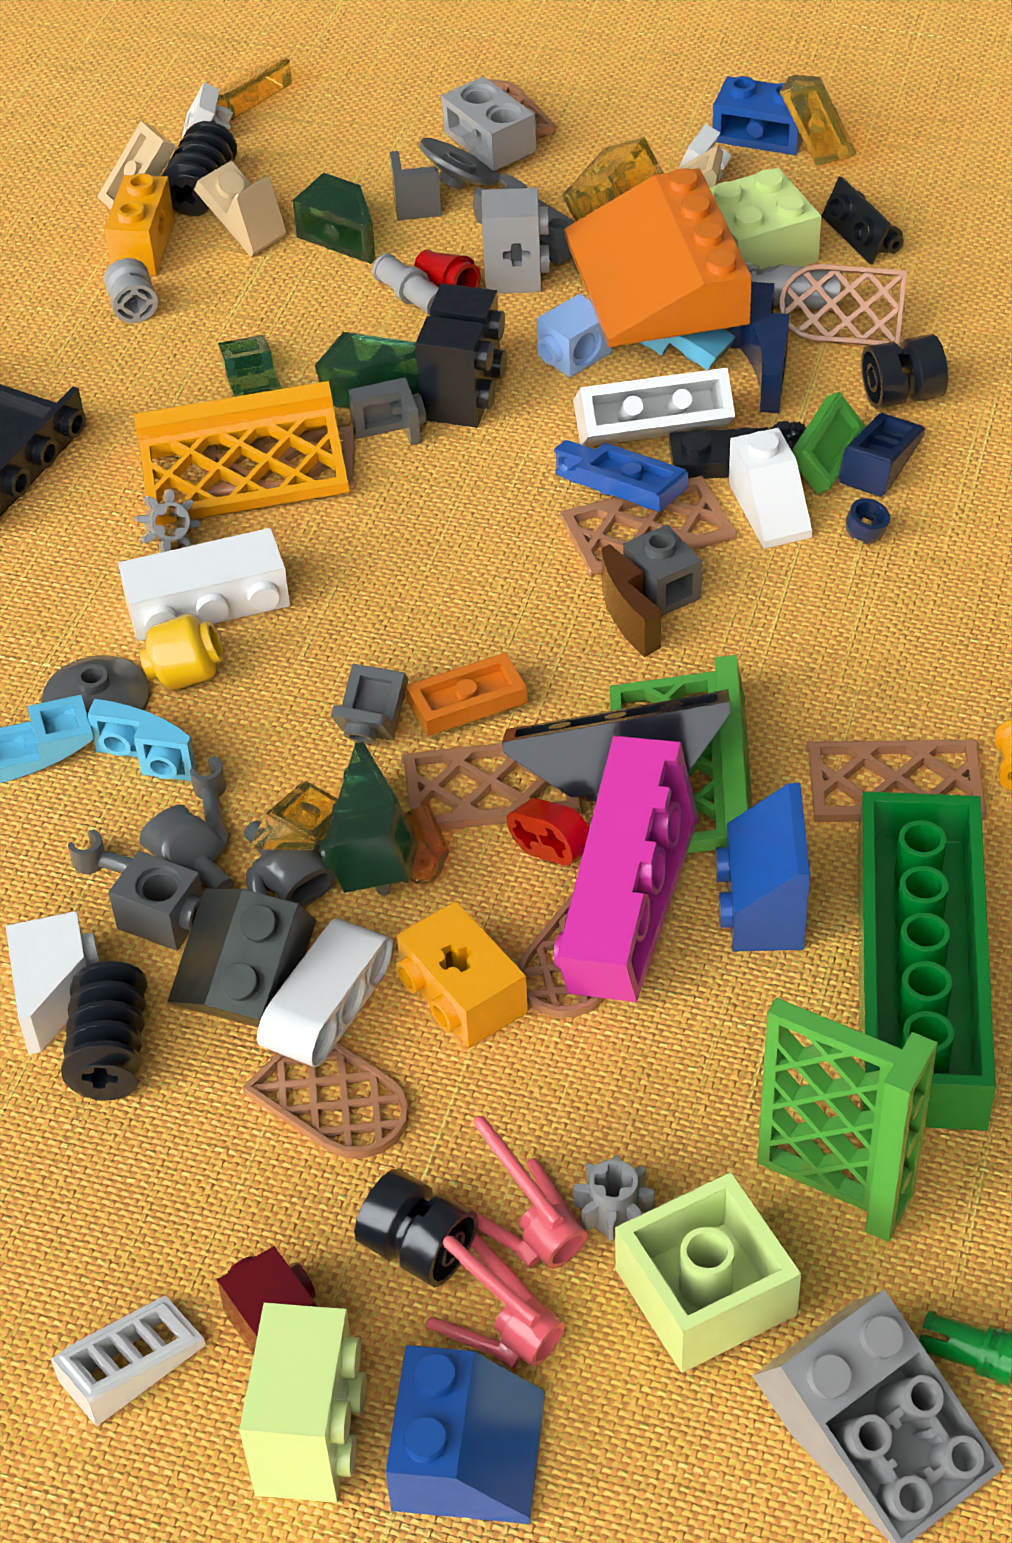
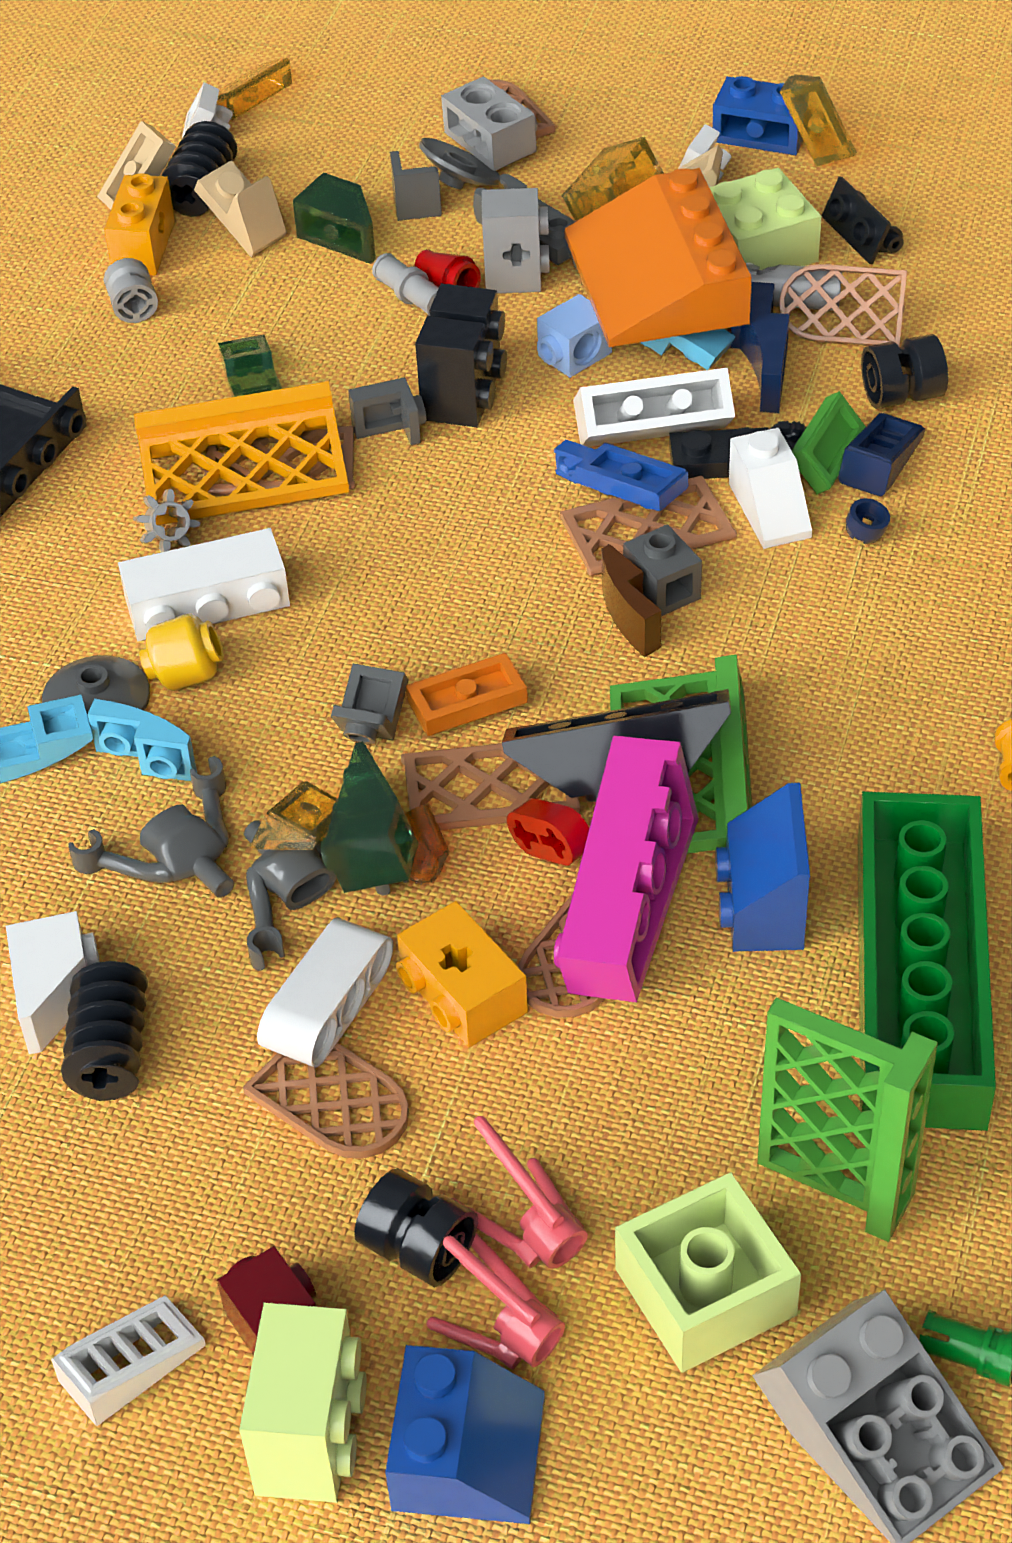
(156, 900): dark grey brick -> none
(240, 953): pearl dark grey slope -> none
(364, 361): clear green slope -> none
(612, 1195): light grey gear -> none
(864, 754): nougat window -> none

